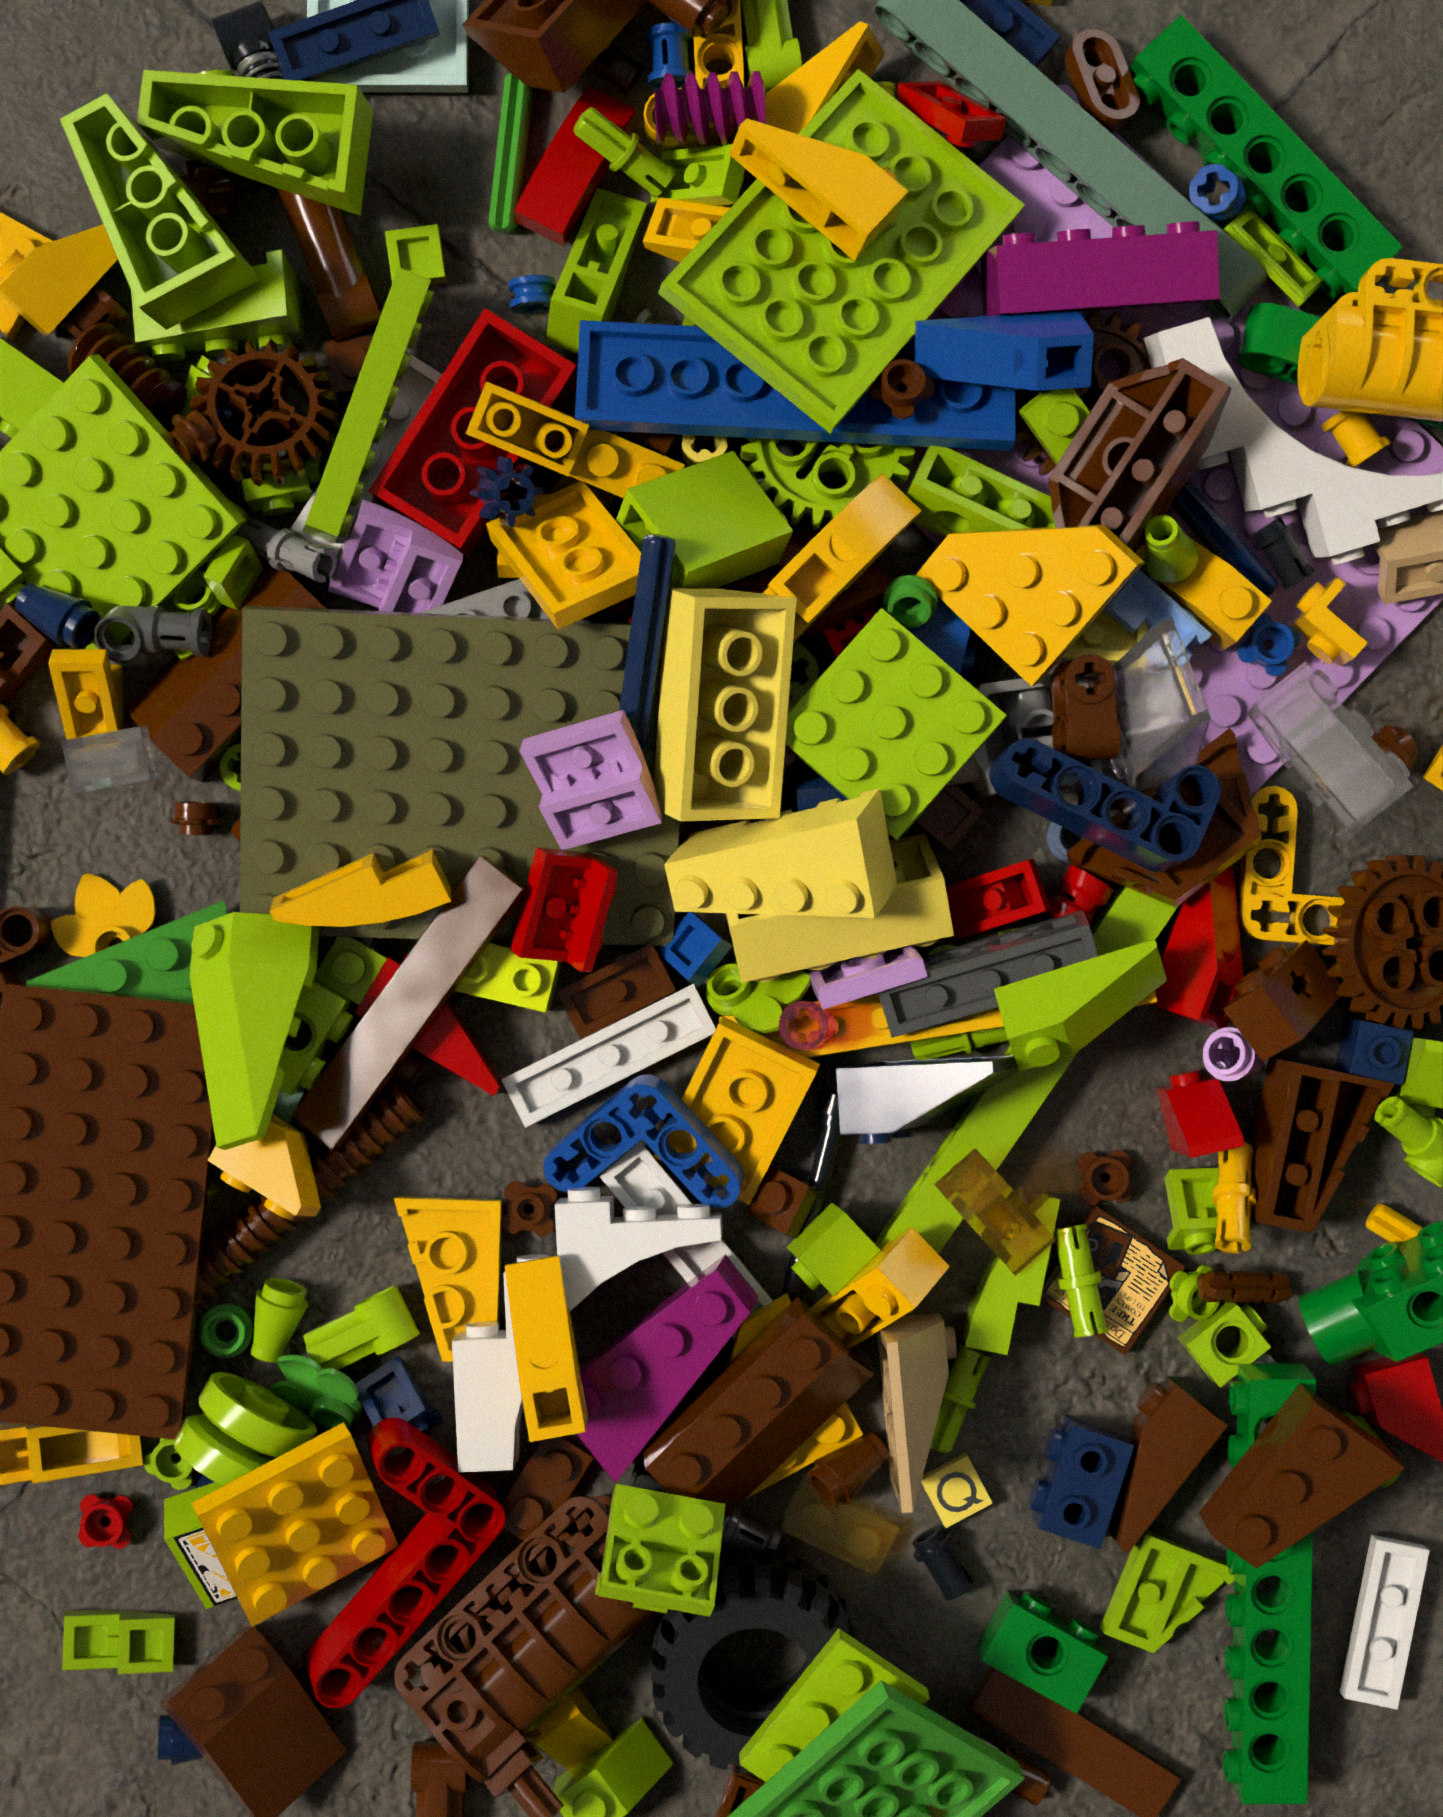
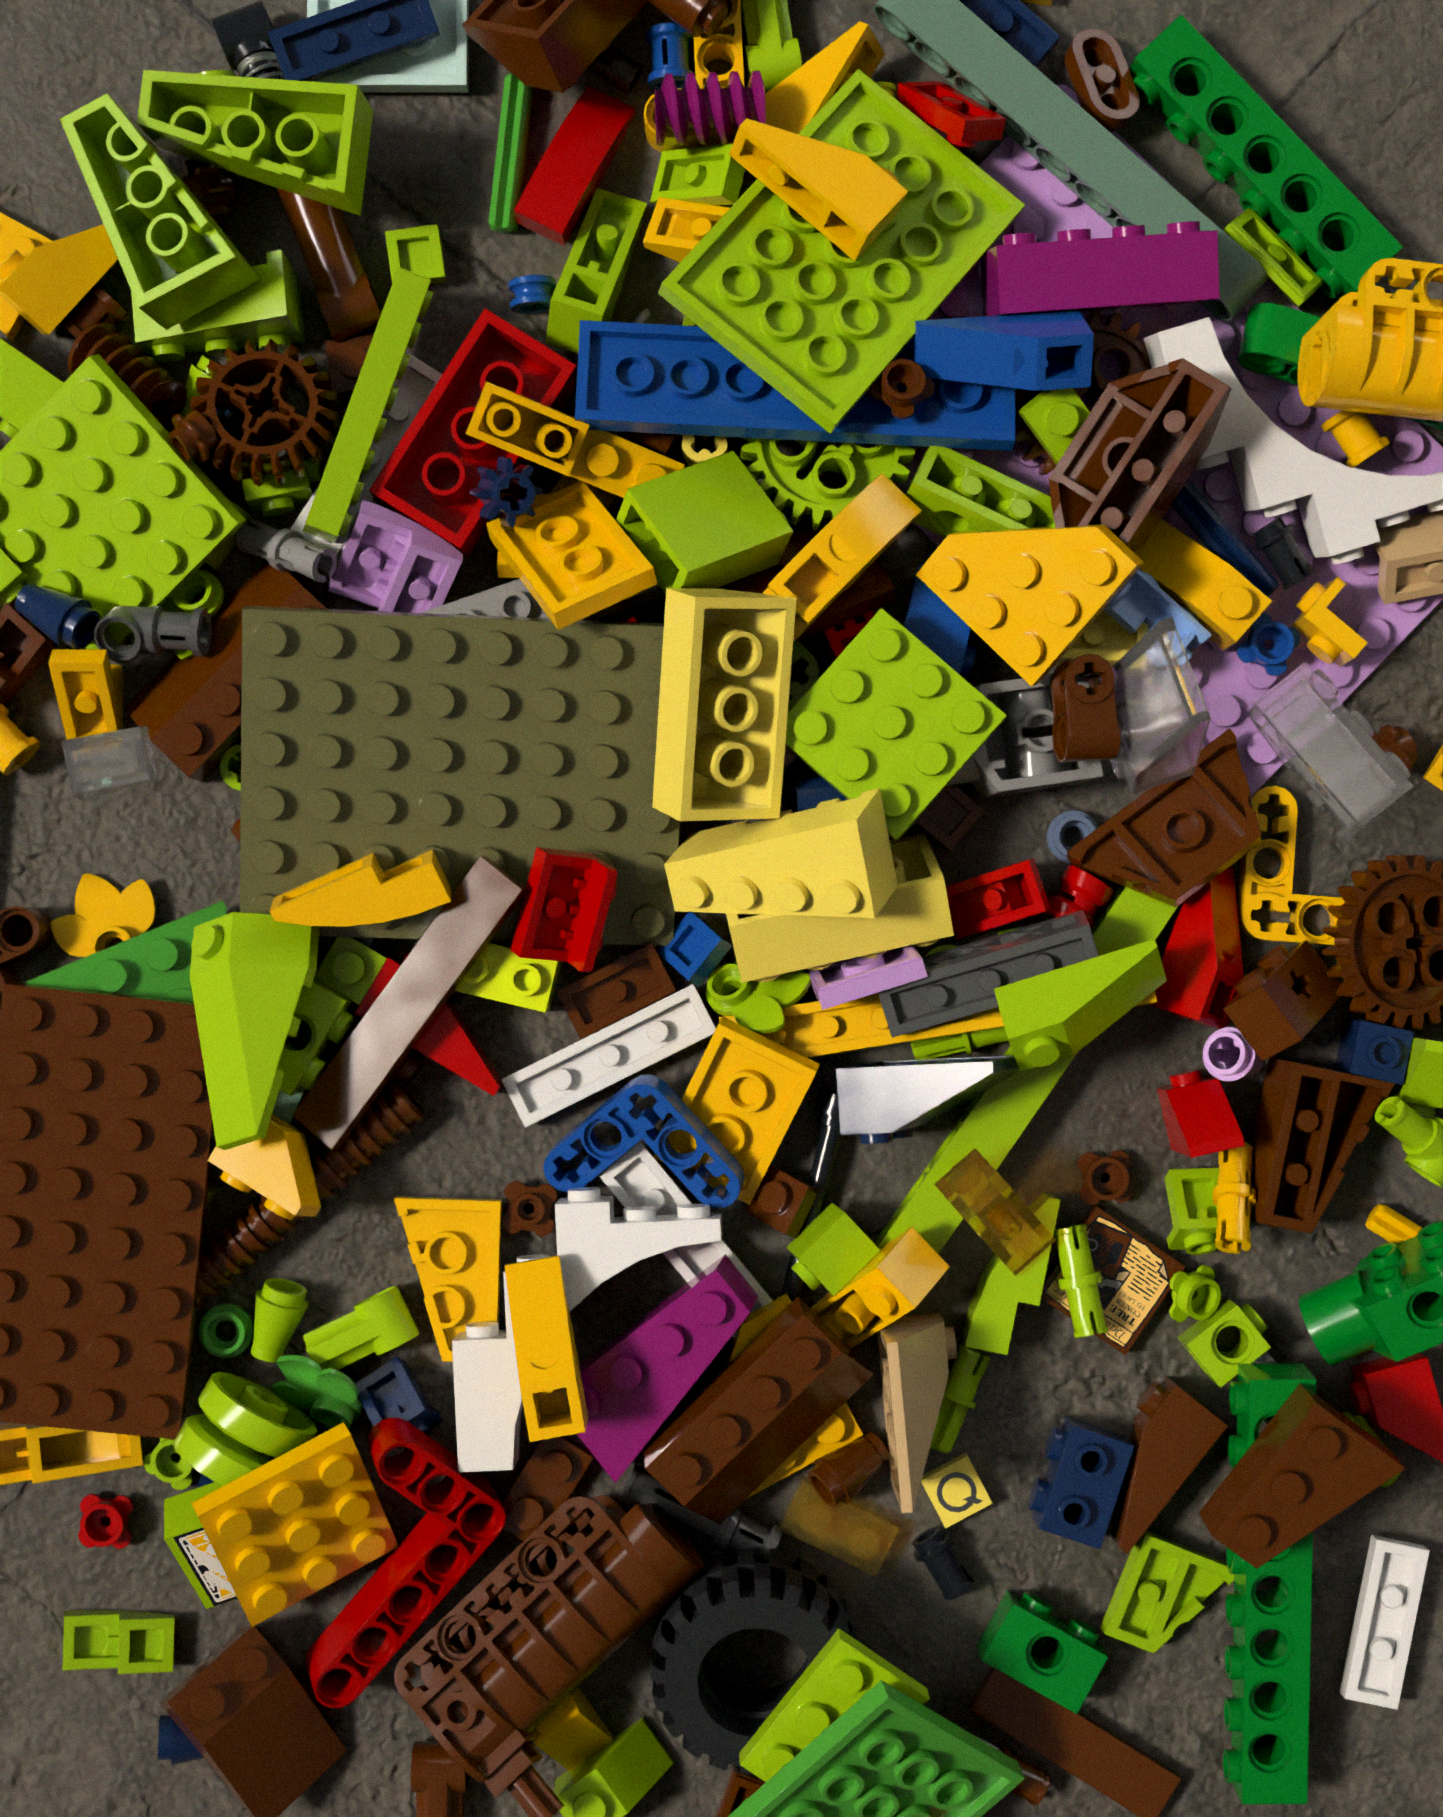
(195, 817): reddish brown plate -> none
(233, 571): lime plate -> none
(592, 780): lavender slope -> none
(623, 151): lime axle -> none
(647, 633): dark blue axle -> none
(662, 1551): lime plate -> none
(797, 1012): clear pink bush -> none
(906, 611): bright green plate -> none
(1098, 793): dark blue beam -> none
(1168, 551): lime cone -> none
(1204, 183): blue bush -> none
(1244, 1286): reddish brown axle -> none

